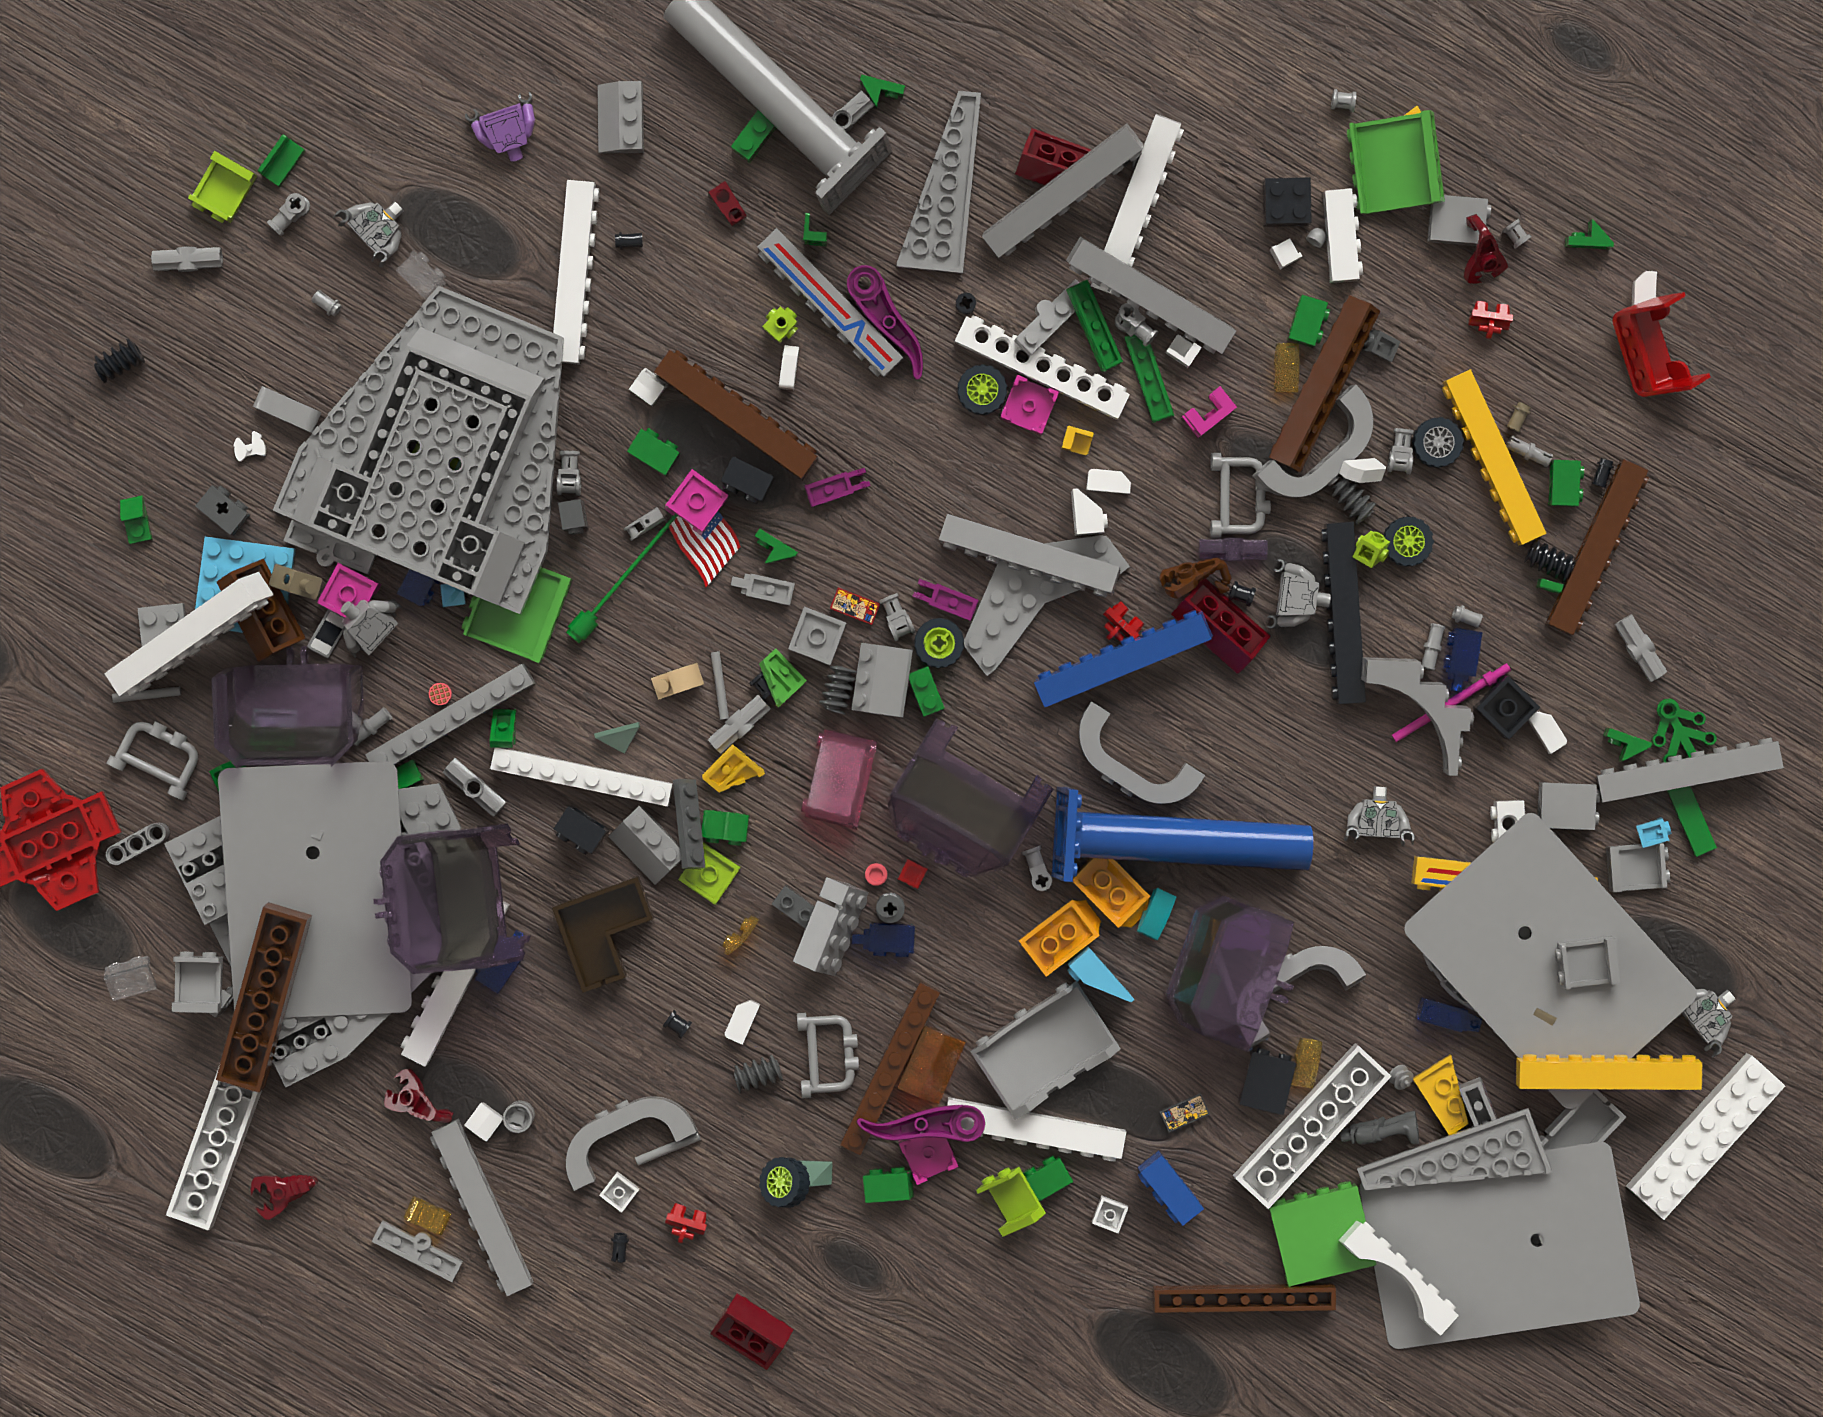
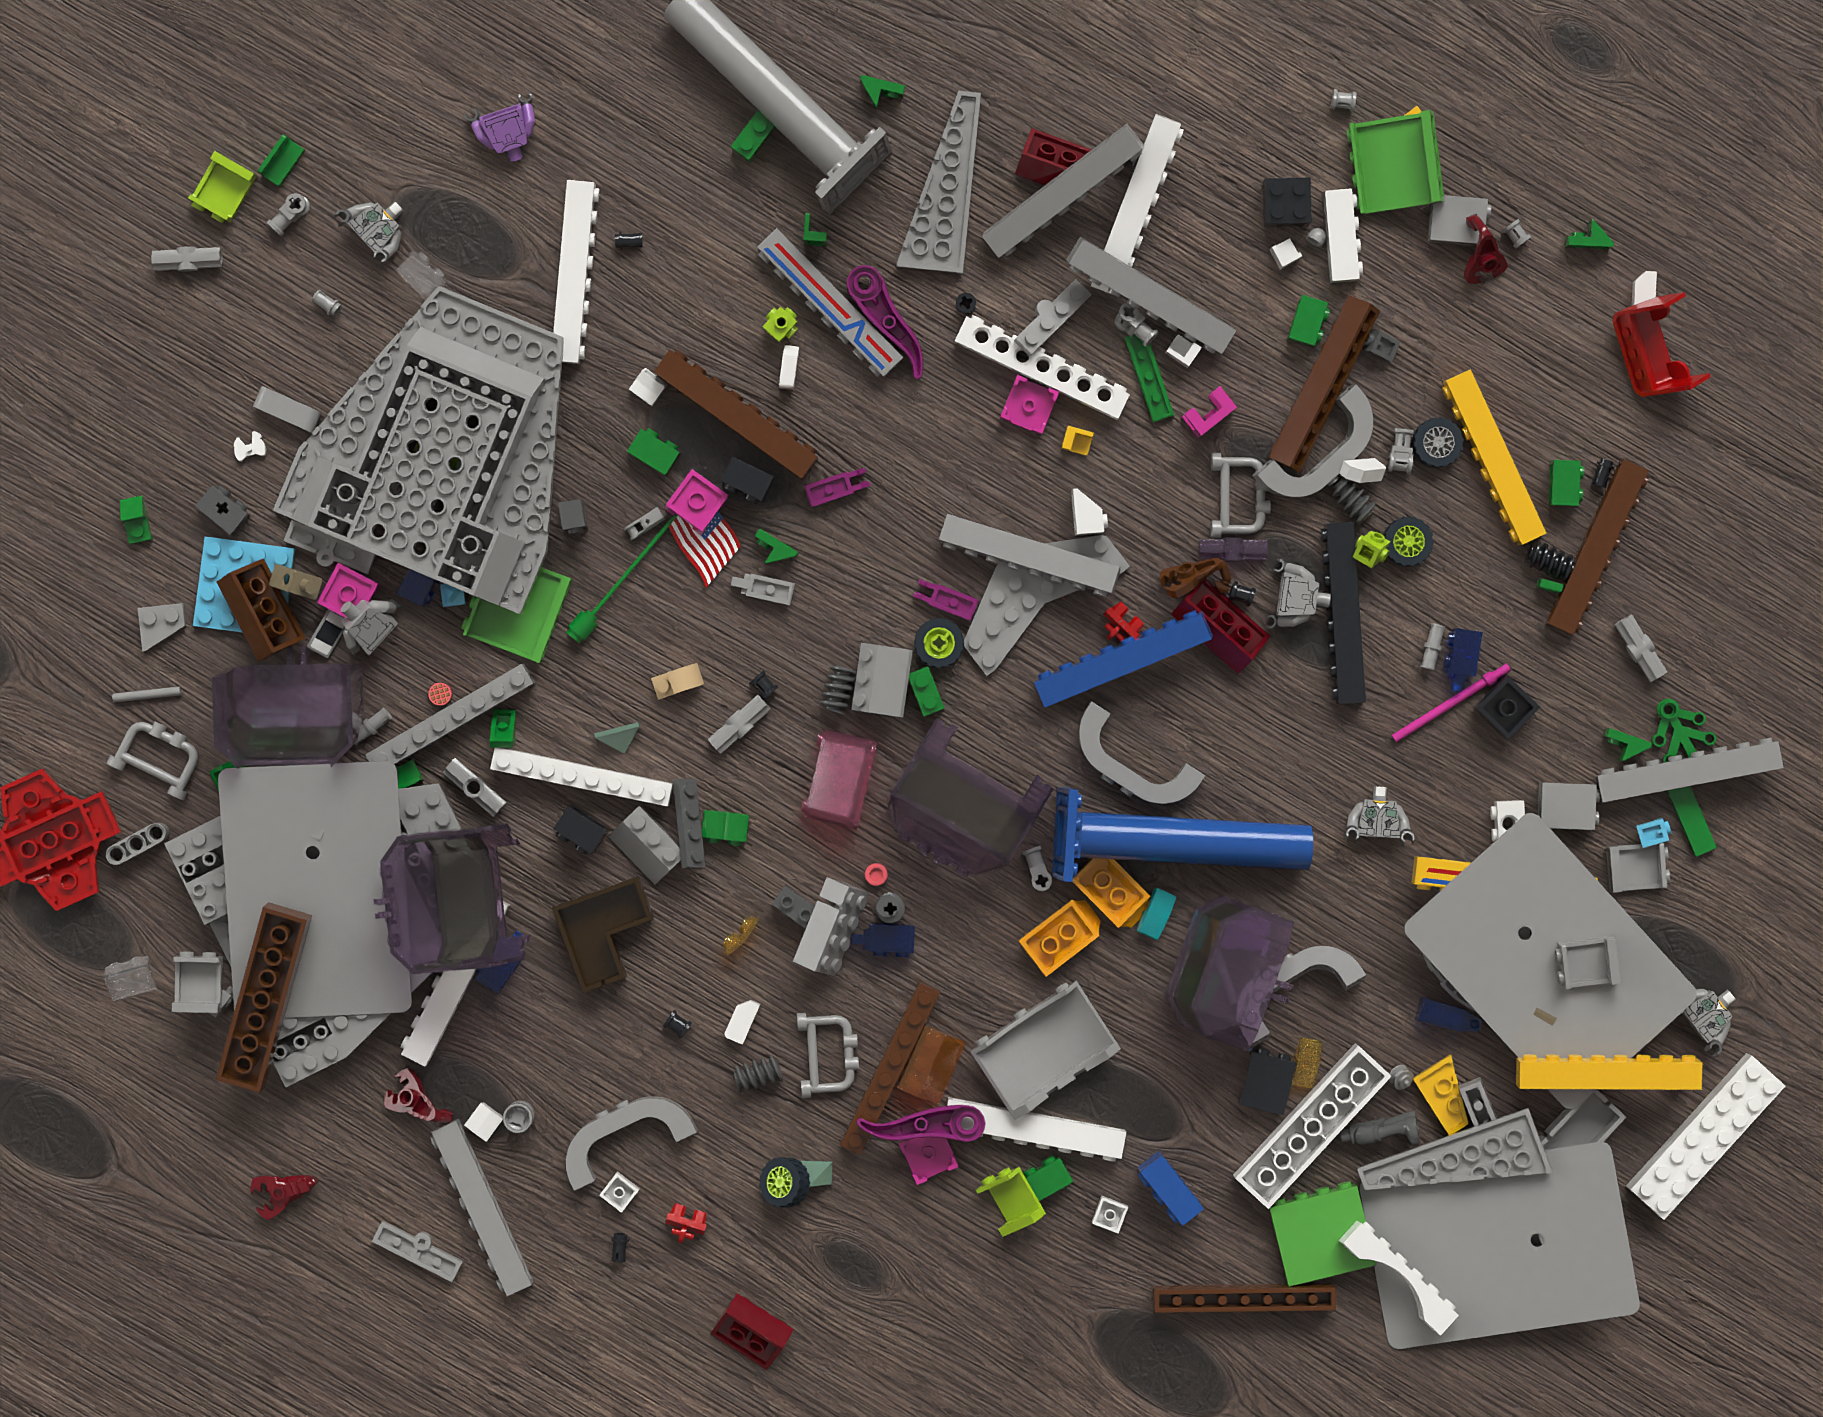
(118, 360): black piece -> none
(189, 634): white brick -> none
(213, 1154): white brick -> none
(427, 1215): clear yellow axle -> none
(569, 475): light grey connector -> none
(620, 117): light grey slope -> none
(668, 1148): light grey bar -> none
(713, 879): lime tile -> none
(719, 684): light grey bar -> none
(727, 203): dark red leg -> none
(731, 769): yellow wing -> none
(781, 677): bright green wing -> none
(817, 635): light grey panel -> none
(854, 109): light grey piece -> none
(855, 606): tile -> none
(888, 1185): green brick -> none
(898, 618): light grey connector -> none
(912, 874): red tile -> none
(982, 389): black wheel -> none
(1094, 325): green tile -> none
(1095, 974): medium azure slope -> none
(1108, 481): white piece -> none
(1184, 1112): tile -> none
(1287, 367): clear yellow slope -> none
(1430, 696): light grey arch -> none
(1466, 616): light grey pin -> none
(1490, 321): red hips -> none
(1518, 416): dark tan pin -> none
(1529, 451): light grey pin -> none
(1547, 731): white piece -> none

